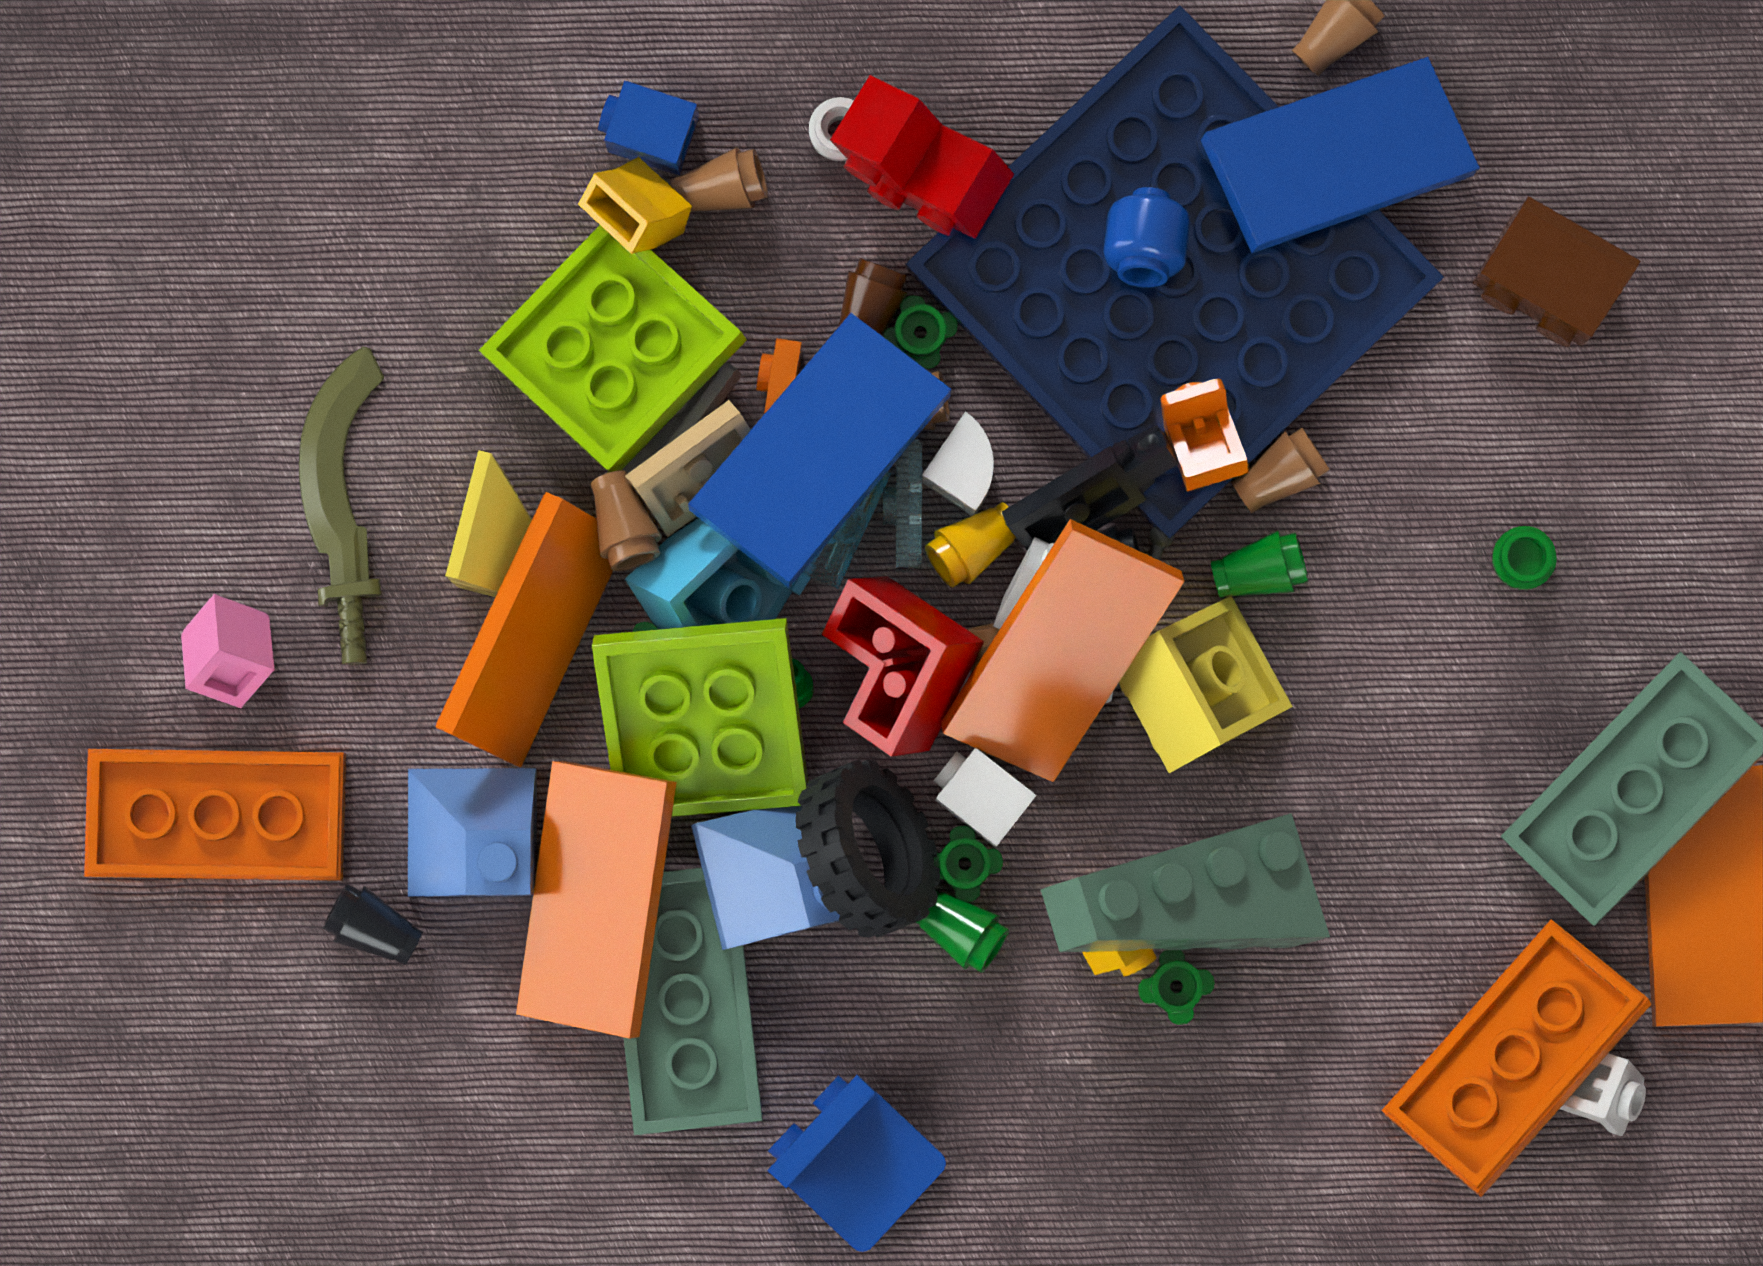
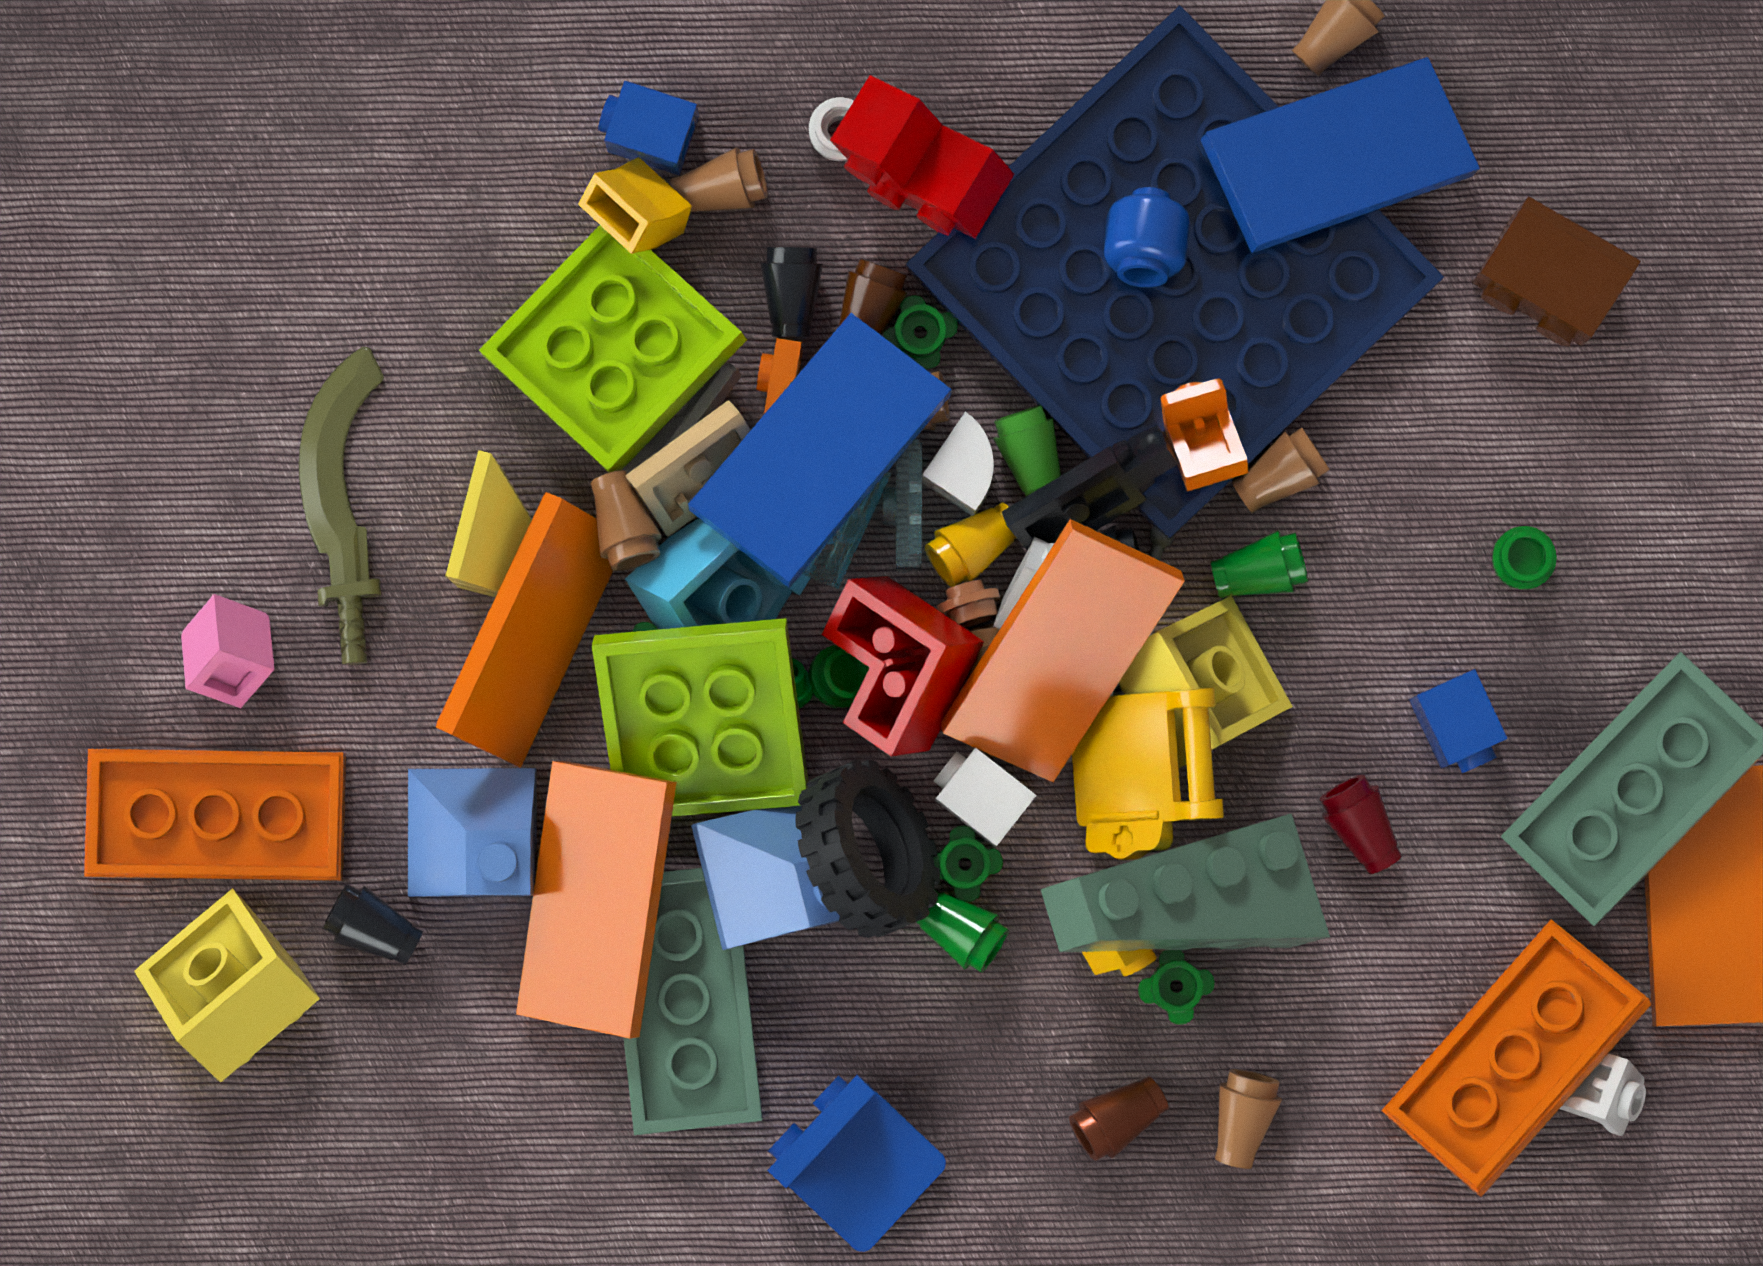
(226, 986): none -> light yellow slope
(791, 289): none -> black cone
(836, 677): none -> green plate
(970, 603): none -> nougat plate
(1029, 448): none -> bright green cone
(1117, 1117): none -> copper cone
(1131, 772): none -> yellow piece
(1245, 1113): none -> medium nougat cone
(1361, 822): none -> dark red cone
(1459, 722): none -> blue brick

